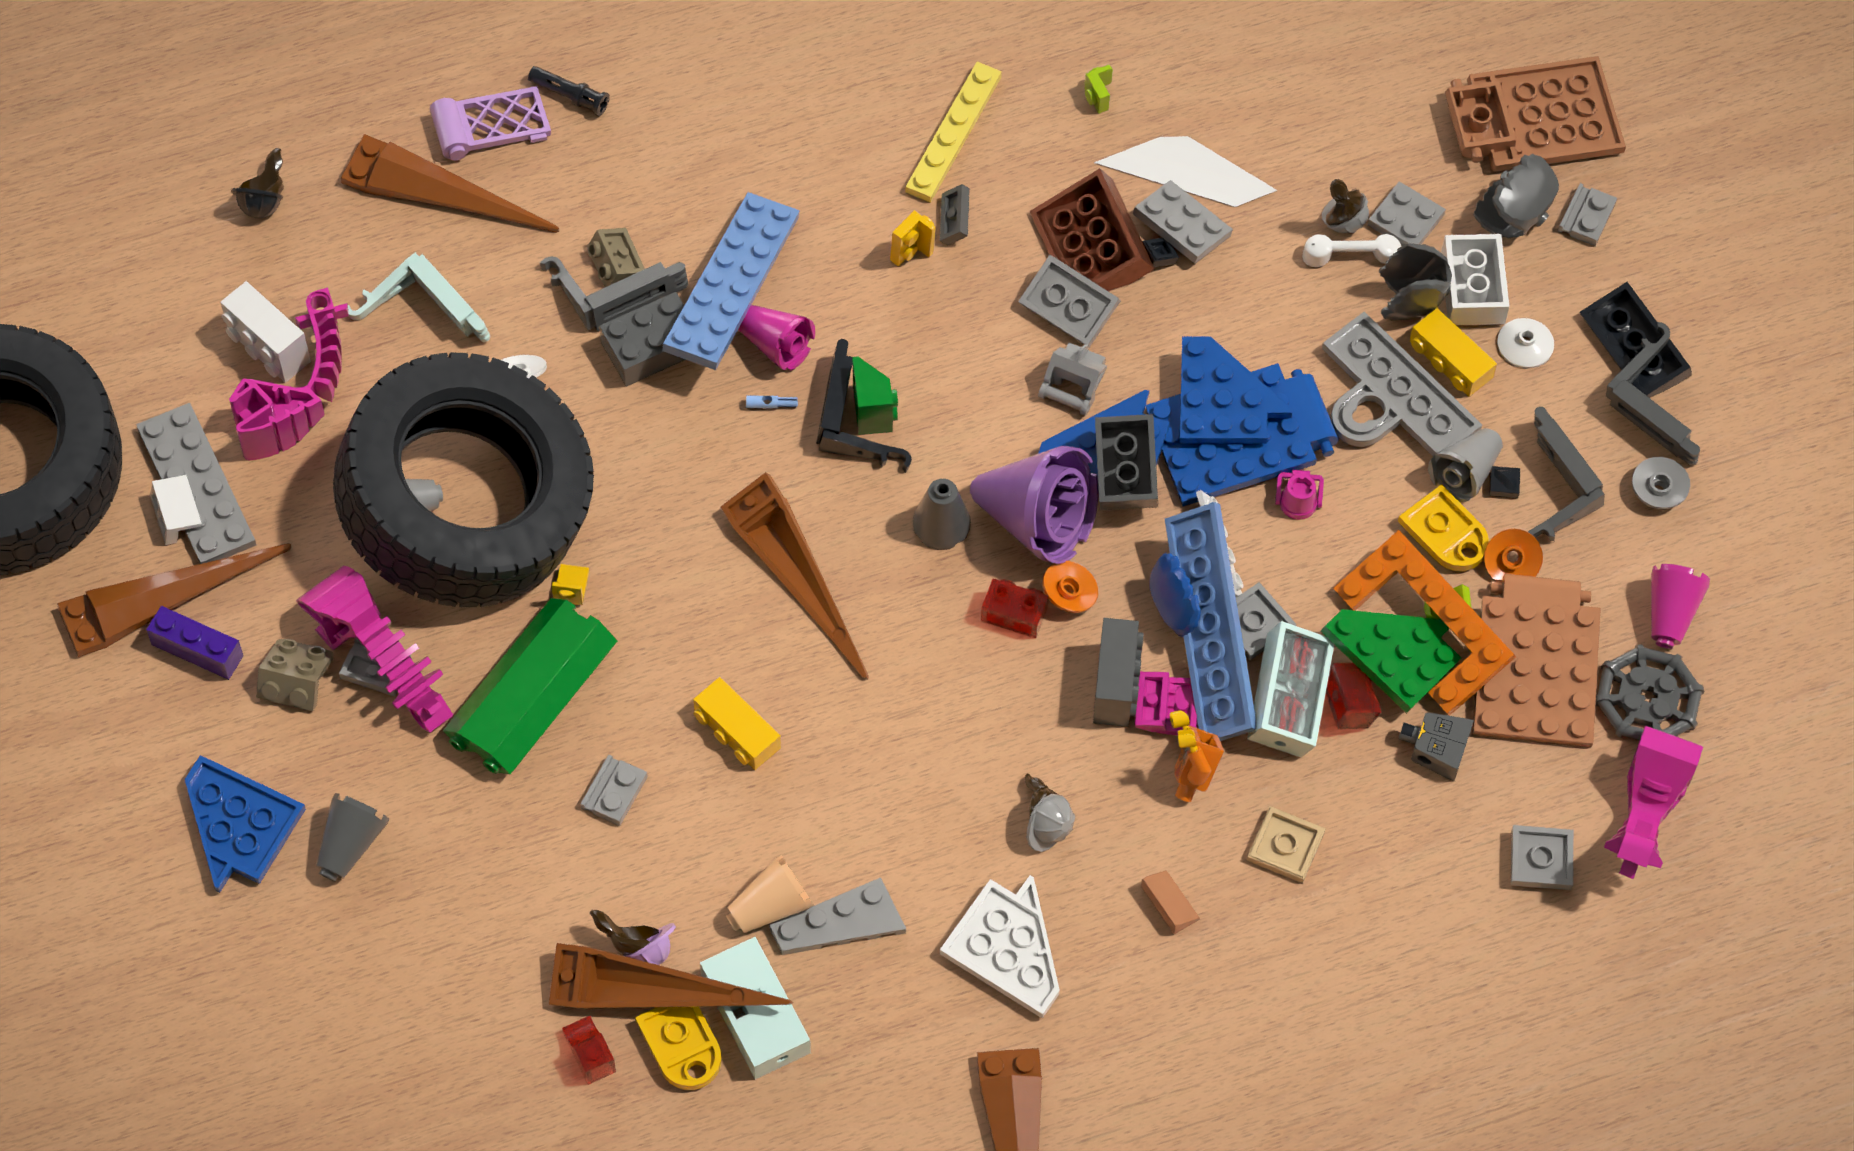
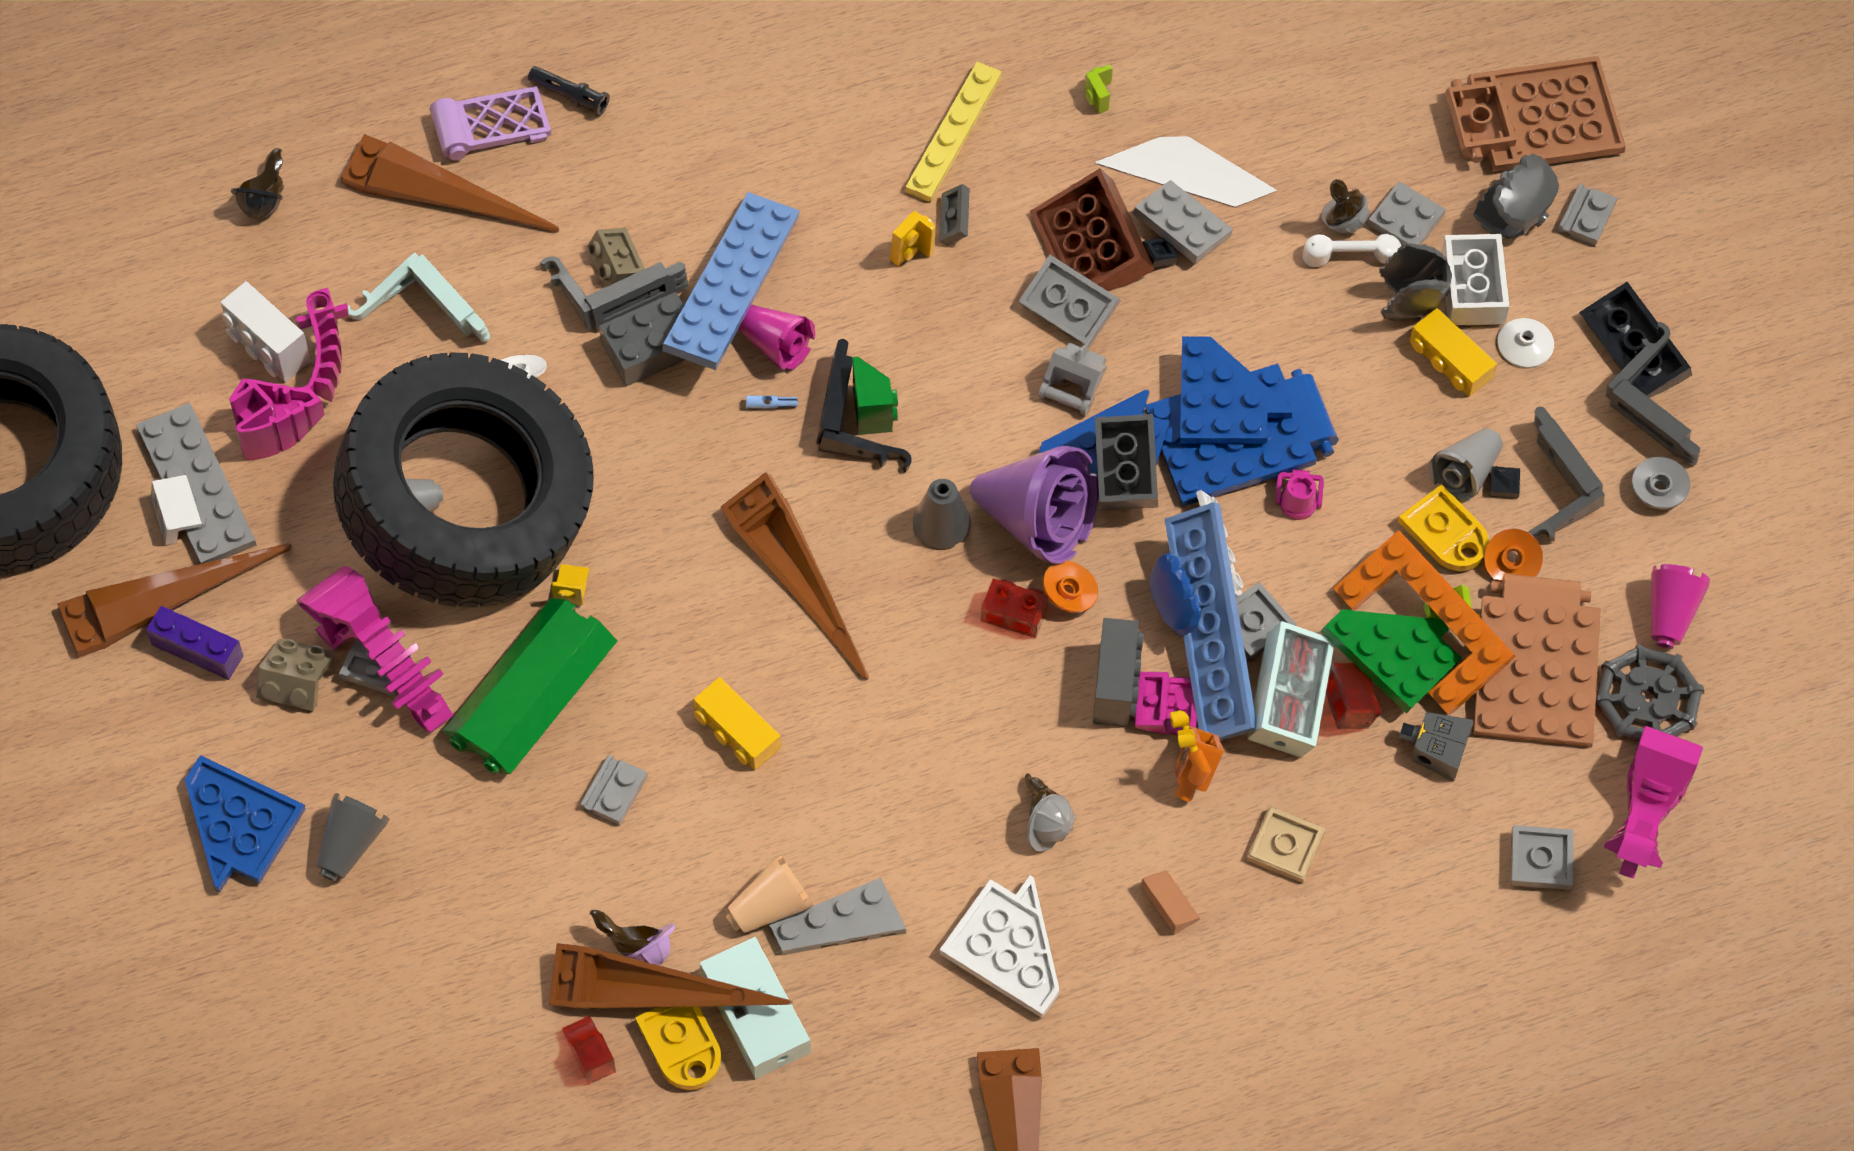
(1398, 385): light grey plate -> none

